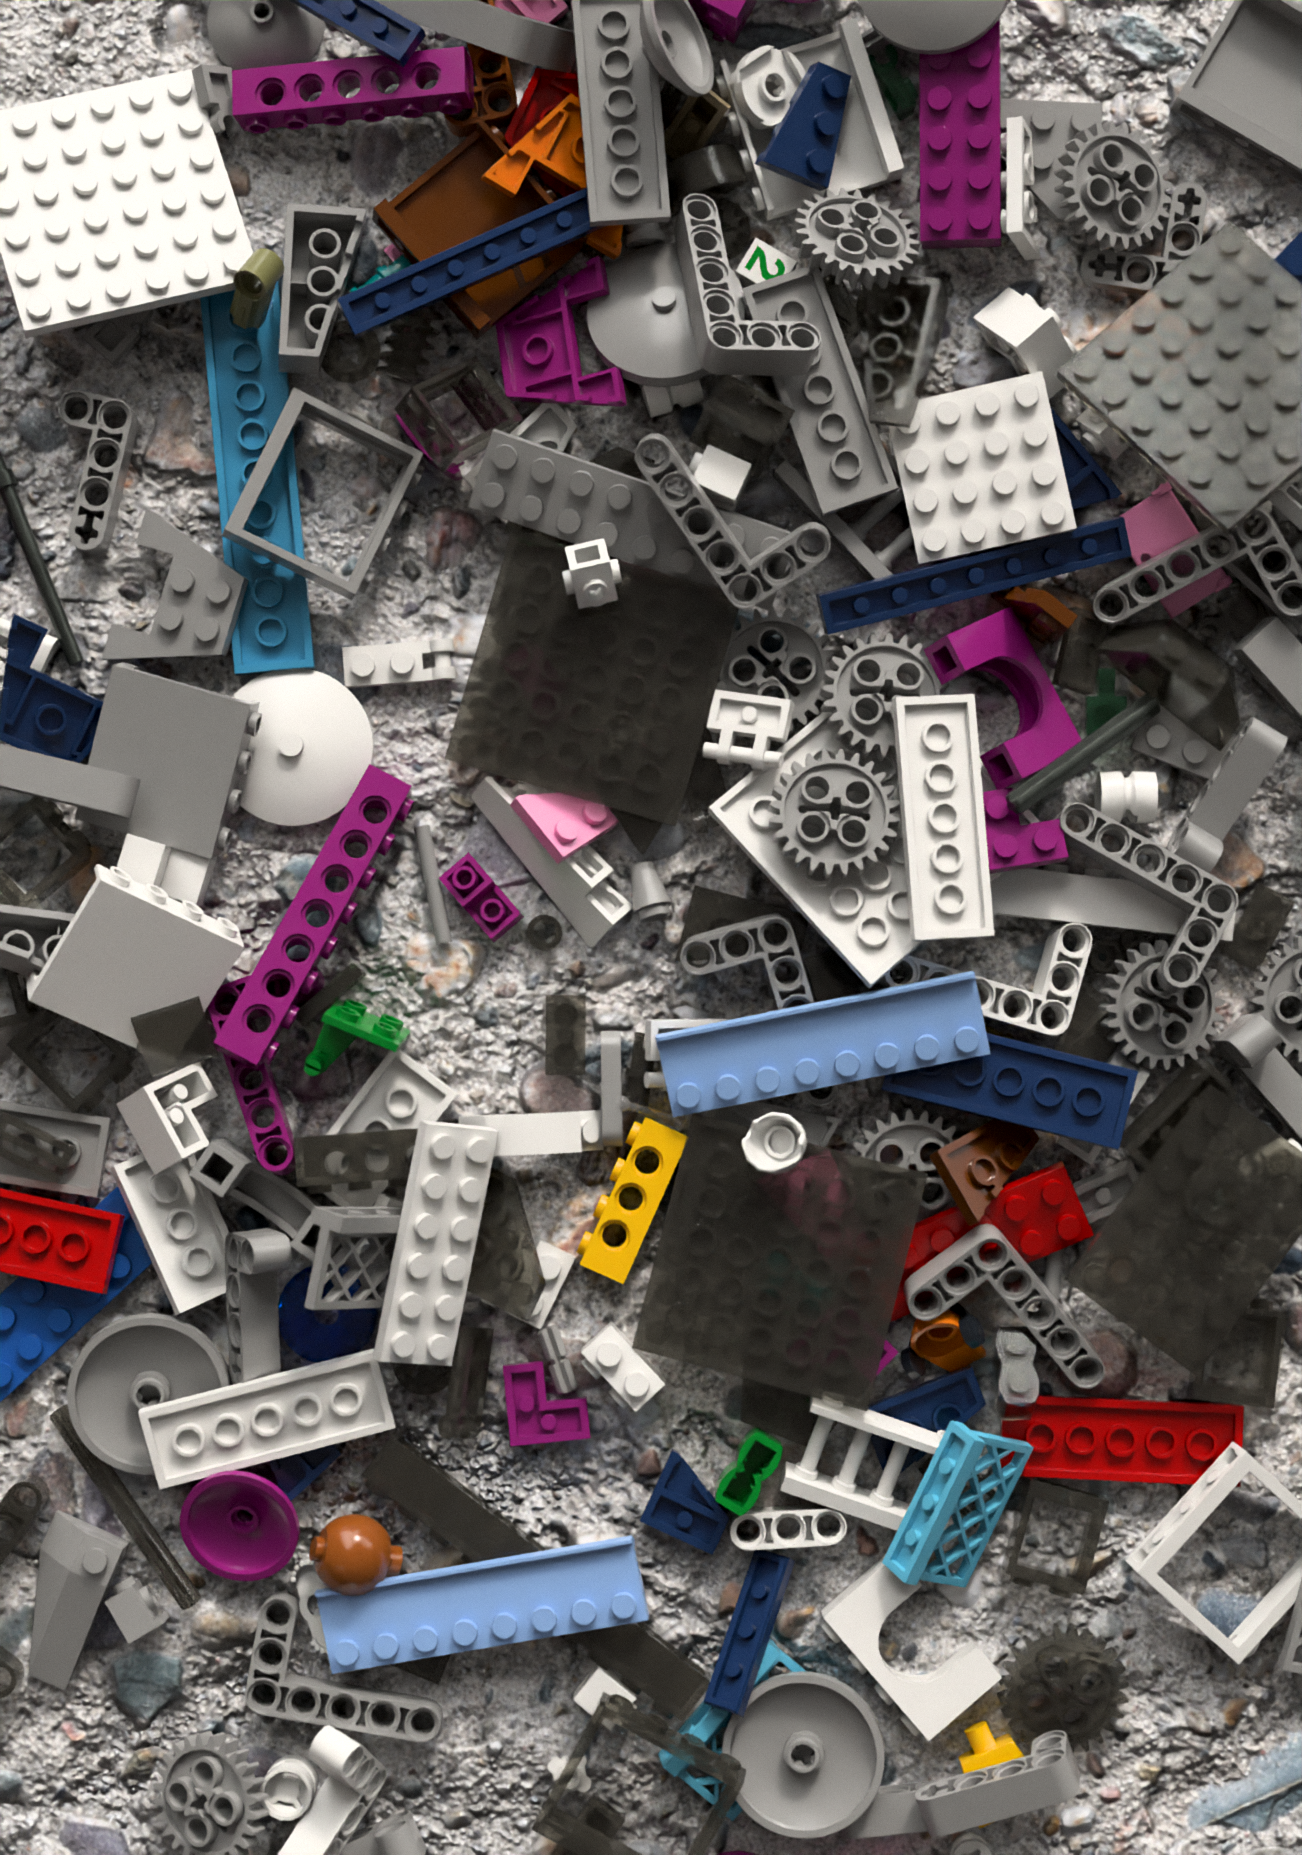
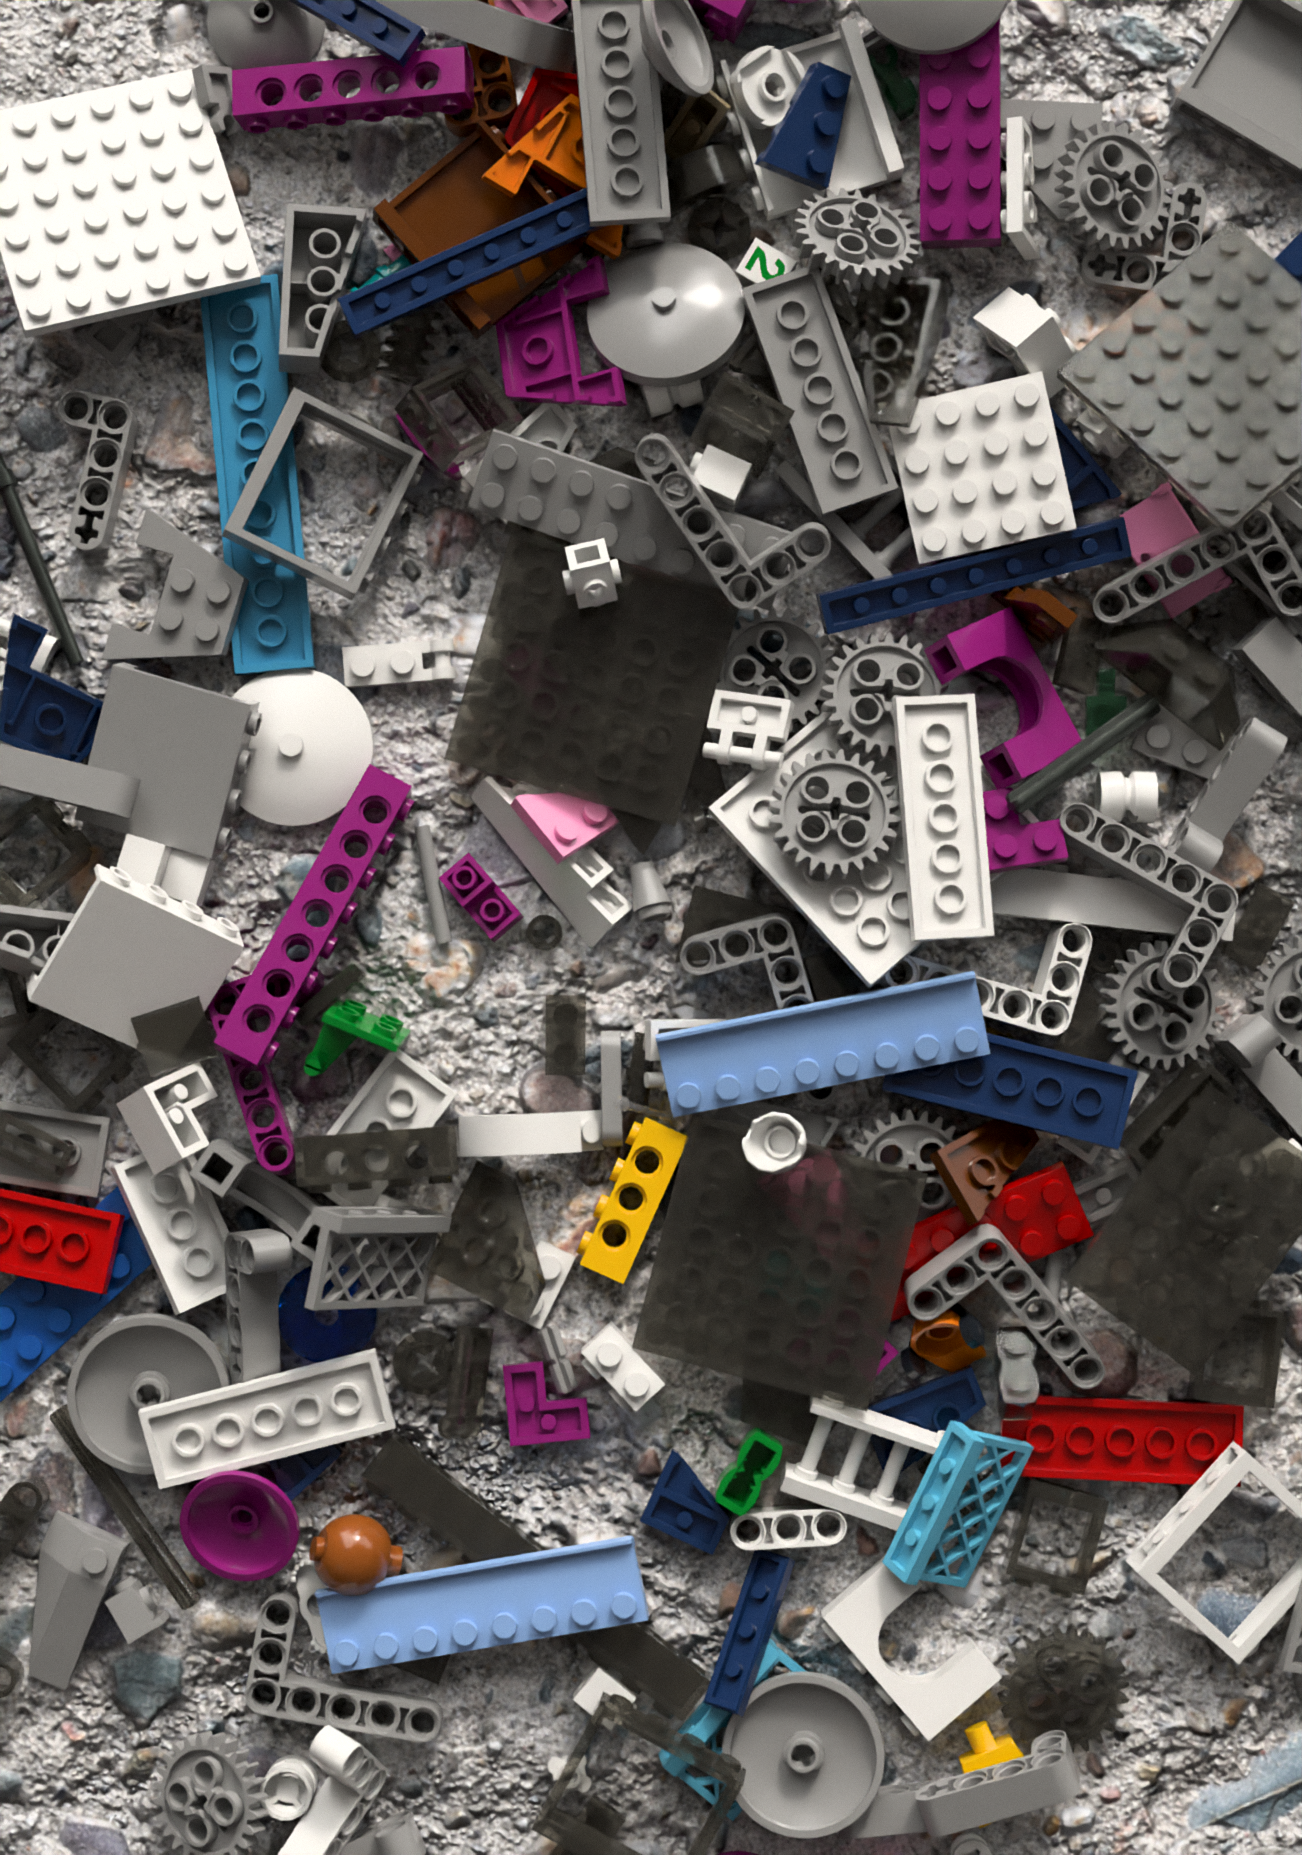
(255, 288): olive piece -> none
(435, 1243): white plate -> none
(722, 339): light grey beam -> none

